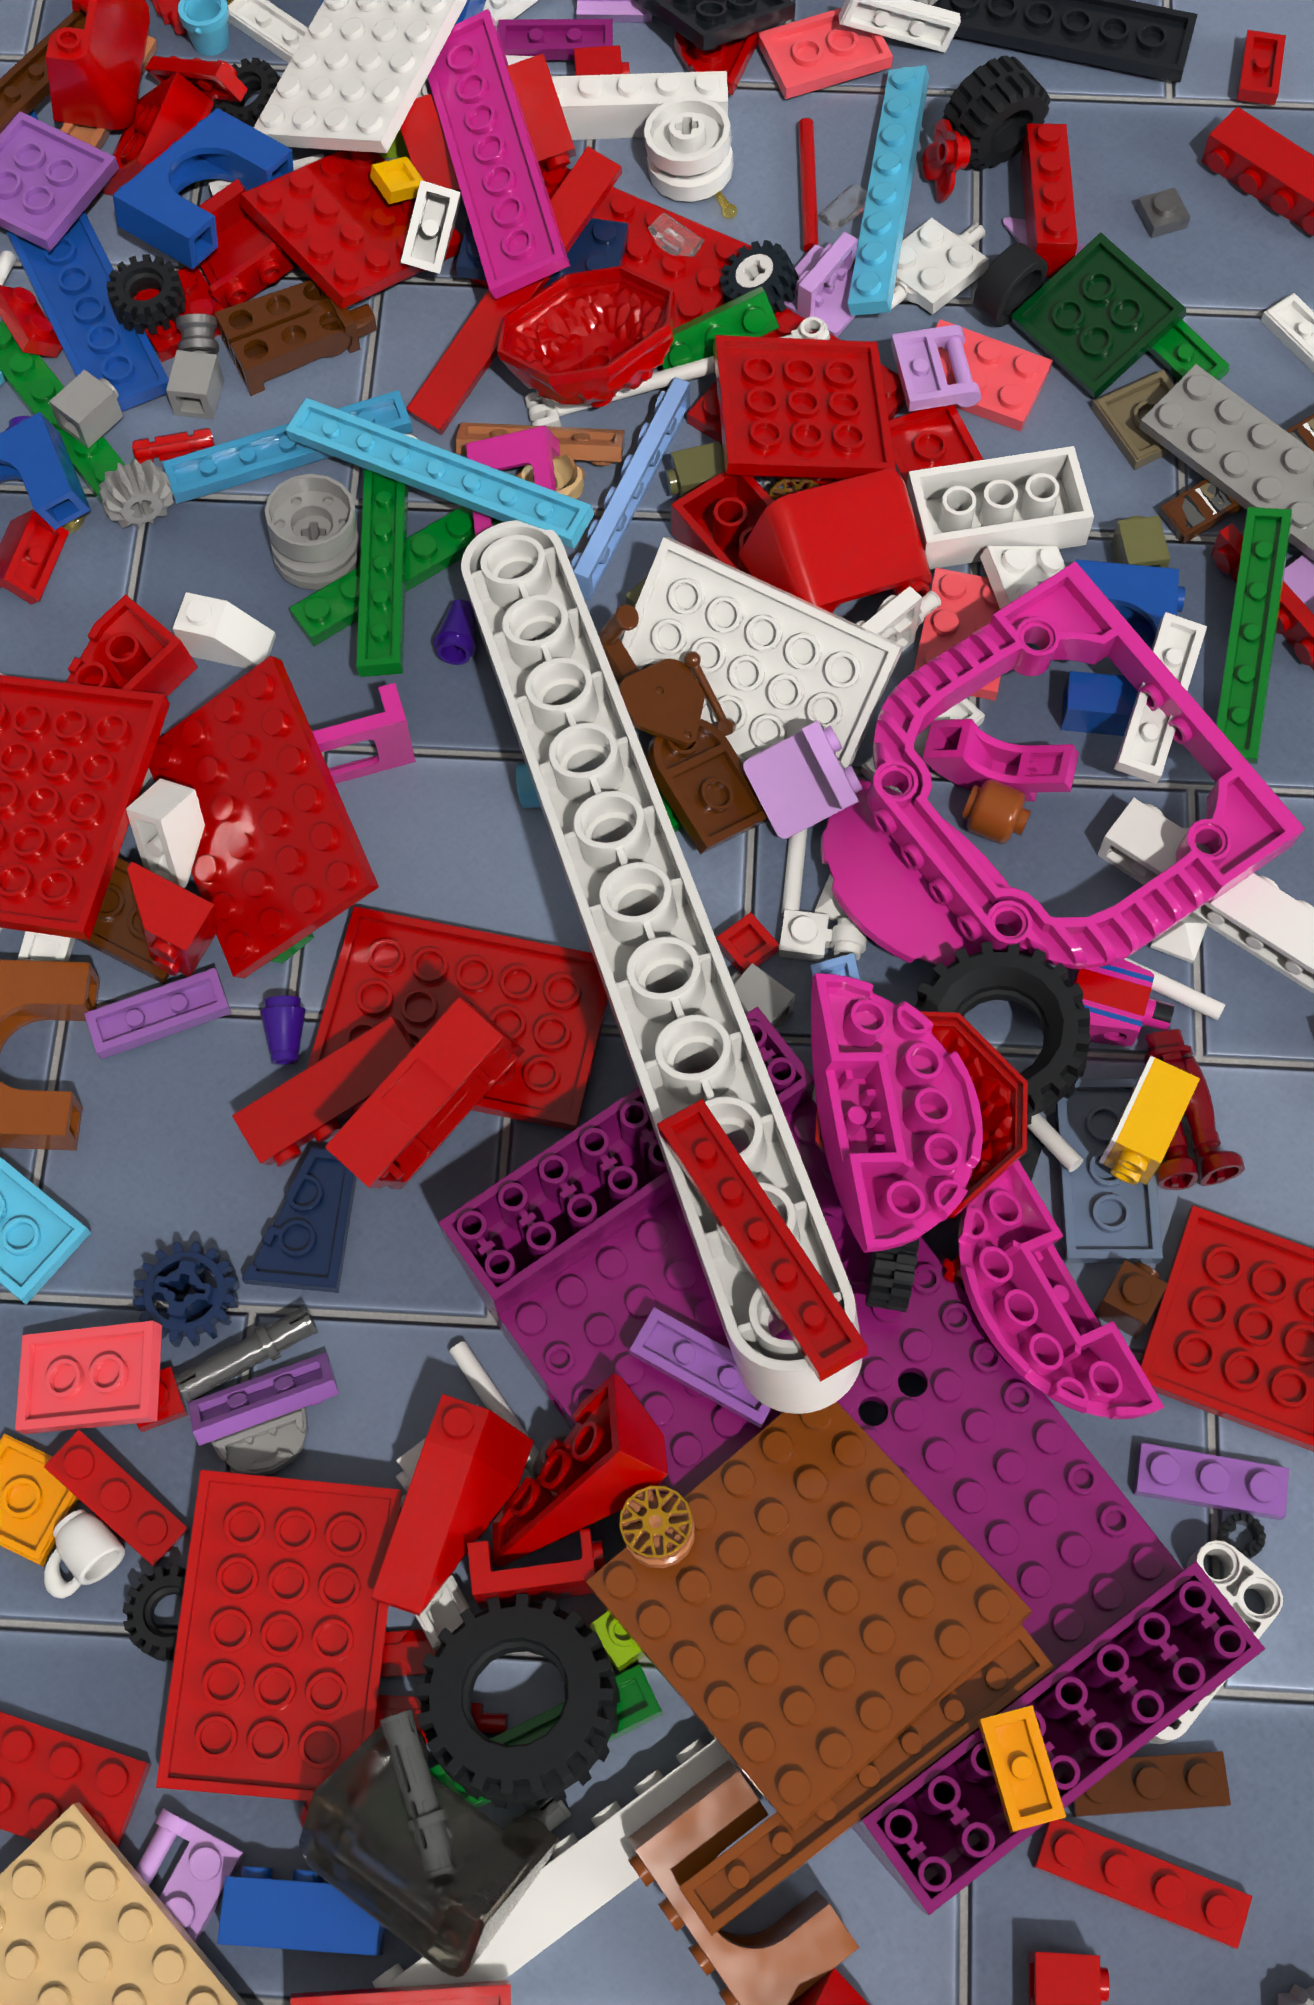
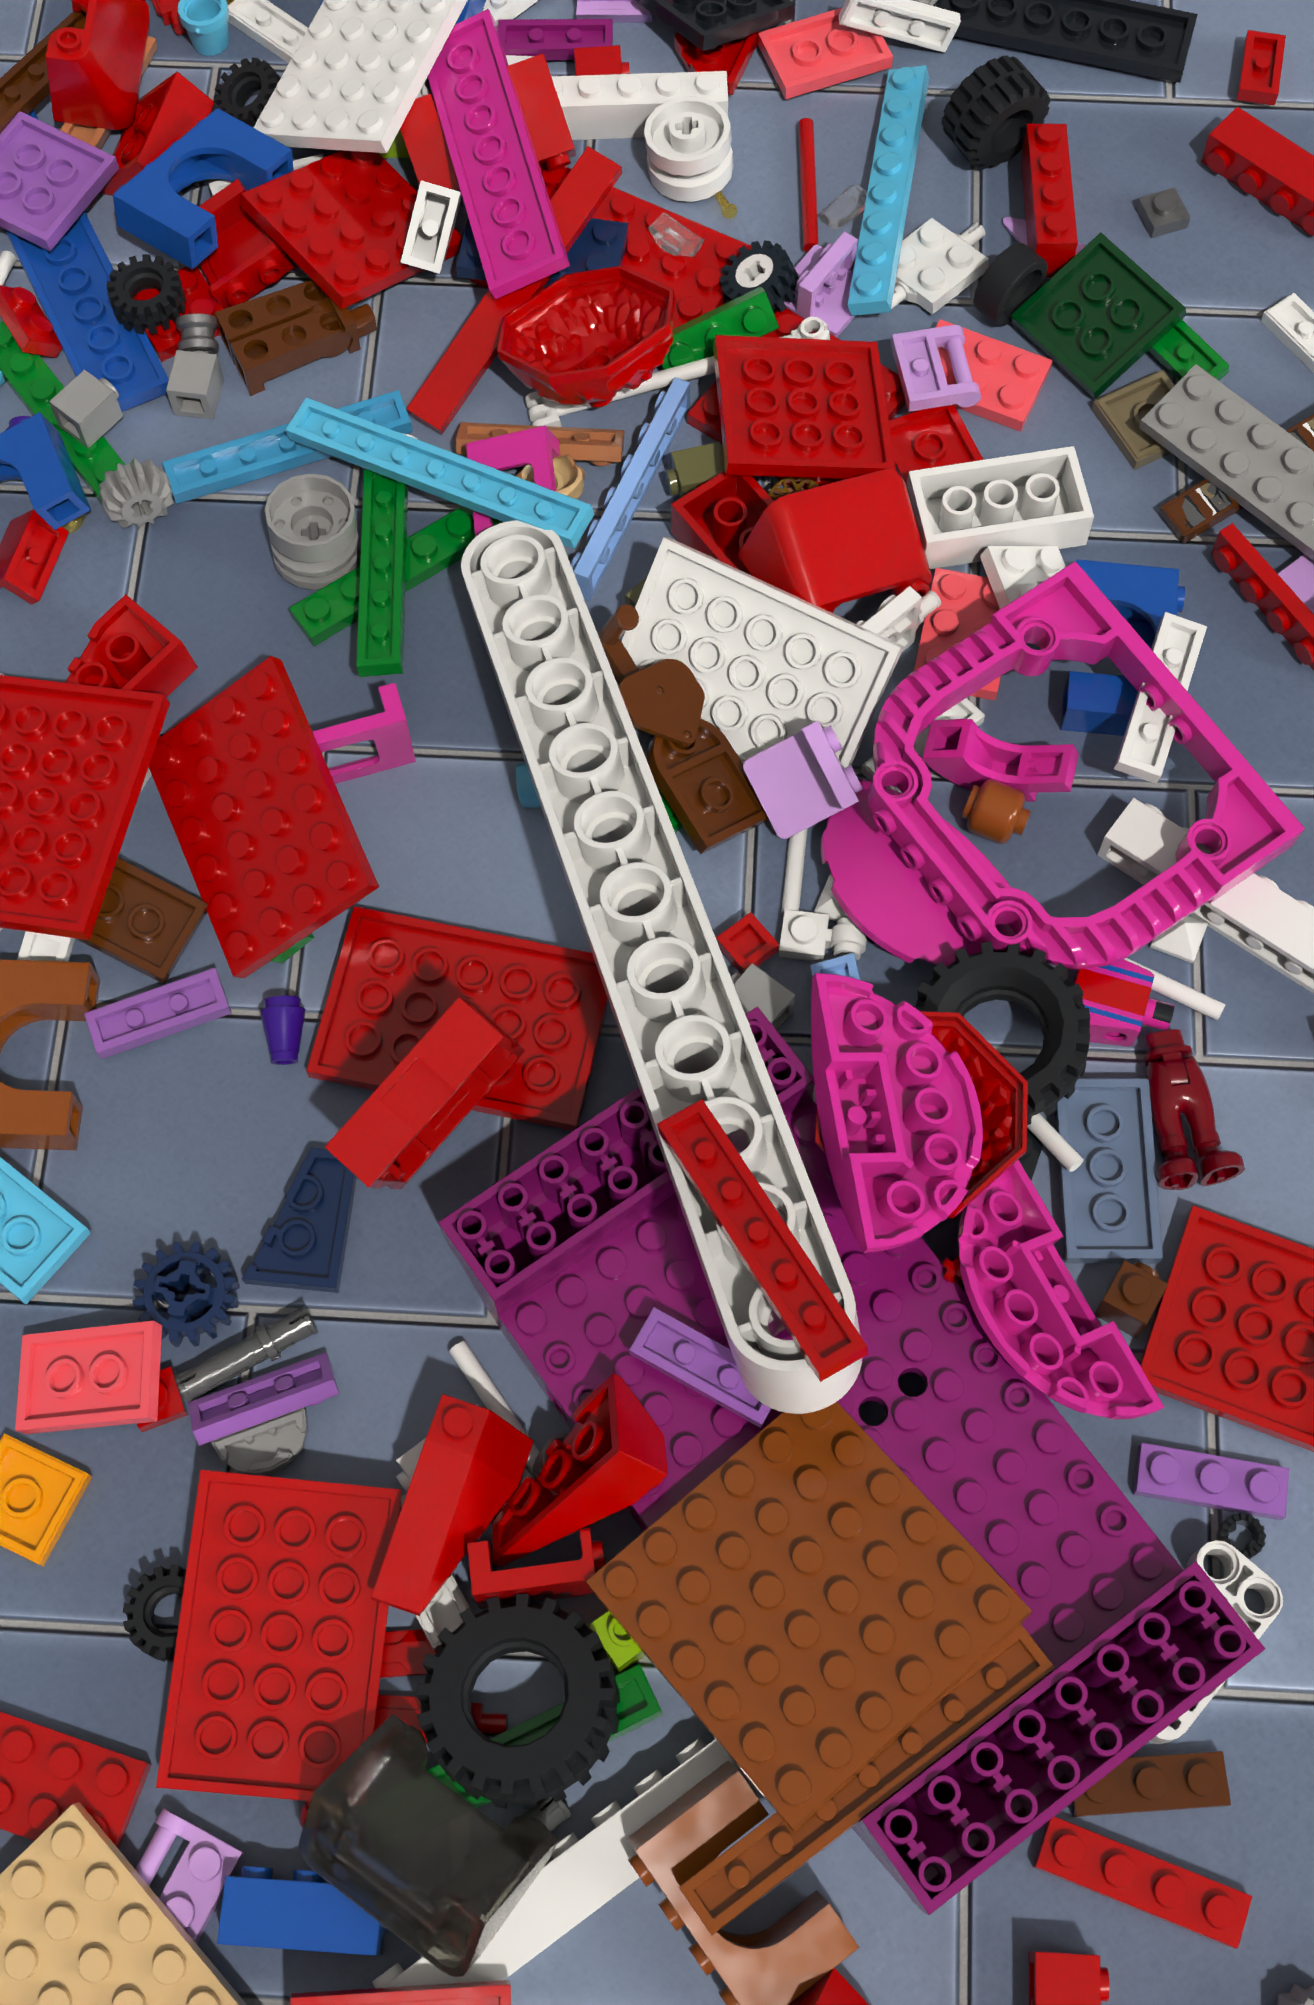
(86, 1549): white piece -> none
(116, 1498): red plate -> none
(167, 829): white slope -> none
(172, 445): red axle -> none
(173, 921): red slope -> none
(213, 78): red plate -> none
(222, 632): white slope -> none
(322, 1094): red brick -> none
(396, 179): yellow plate -> none
(421, 1802): dark grey pin -> none
(457, 634): dark purple cone -> none
(657, 1527): wheel -> none
(725, 725): reddish brown hinge -> none
(892, 1277): black tyre -> none
(944, 158): red plate -> none
(1021, 1768): light orange plate -> none
(1140, 542): olive brick -> none
(1148, 1121): yellow piece -> none
(1254, 628): green plate -> none

